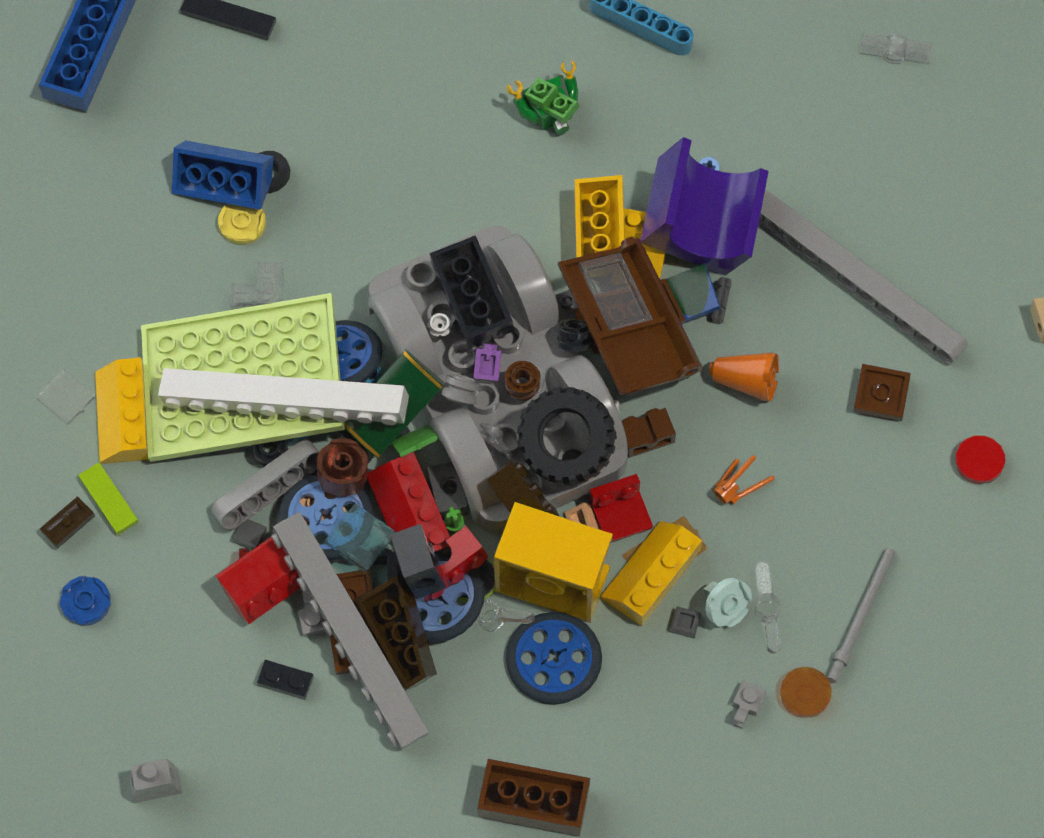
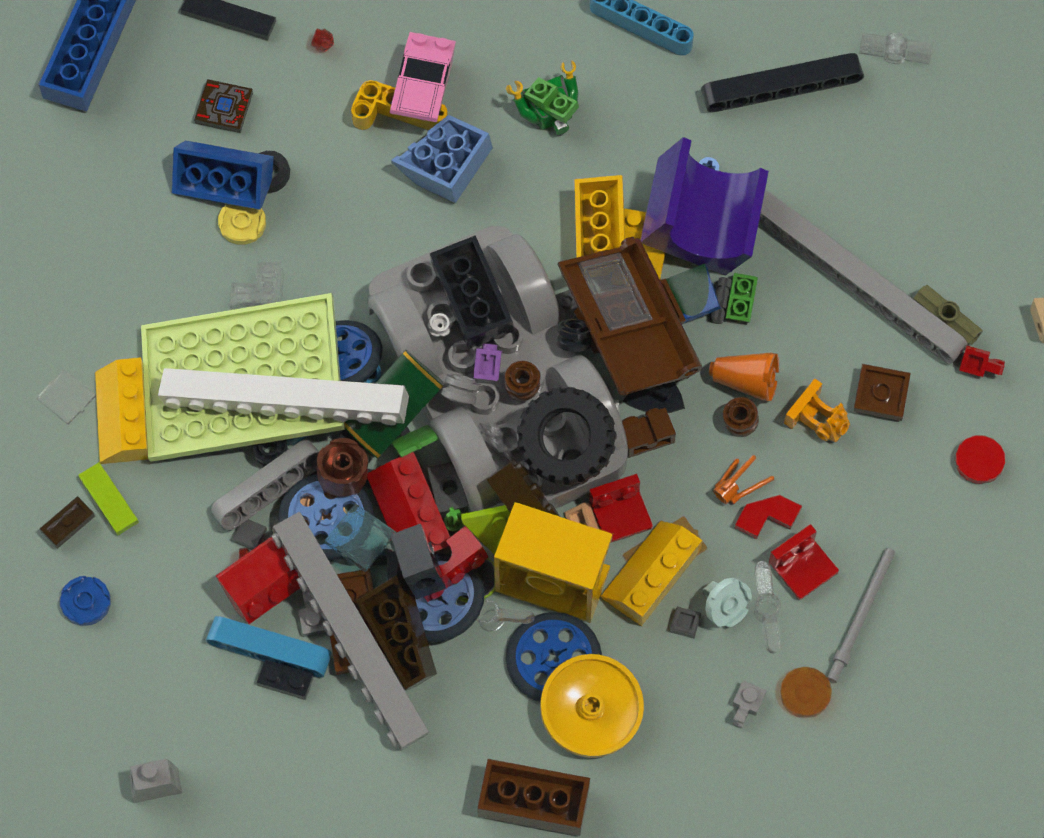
(223, 106): none -> dark brown tile
(268, 645): none -> dark azure beam
(322, 39): none -> clear red plate
(380, 104): none -> yellow beam
(423, 77): none -> bright pink slope
(446, 157): none -> medium blue wedge
(487, 525): none -> lime wing
(591, 705): none -> yellow dish
(658, 397): none -> black shield
(741, 297): none -> bright green slope
(741, 406): none -> reddish brown wheel
(774, 508): none -> red tile
(782, 82): none -> black beam
(802, 563): none -> red bracket
(809, 405): none -> light orange tile
(938, 305): none -> olive piece
(977, 361): none -> red plate

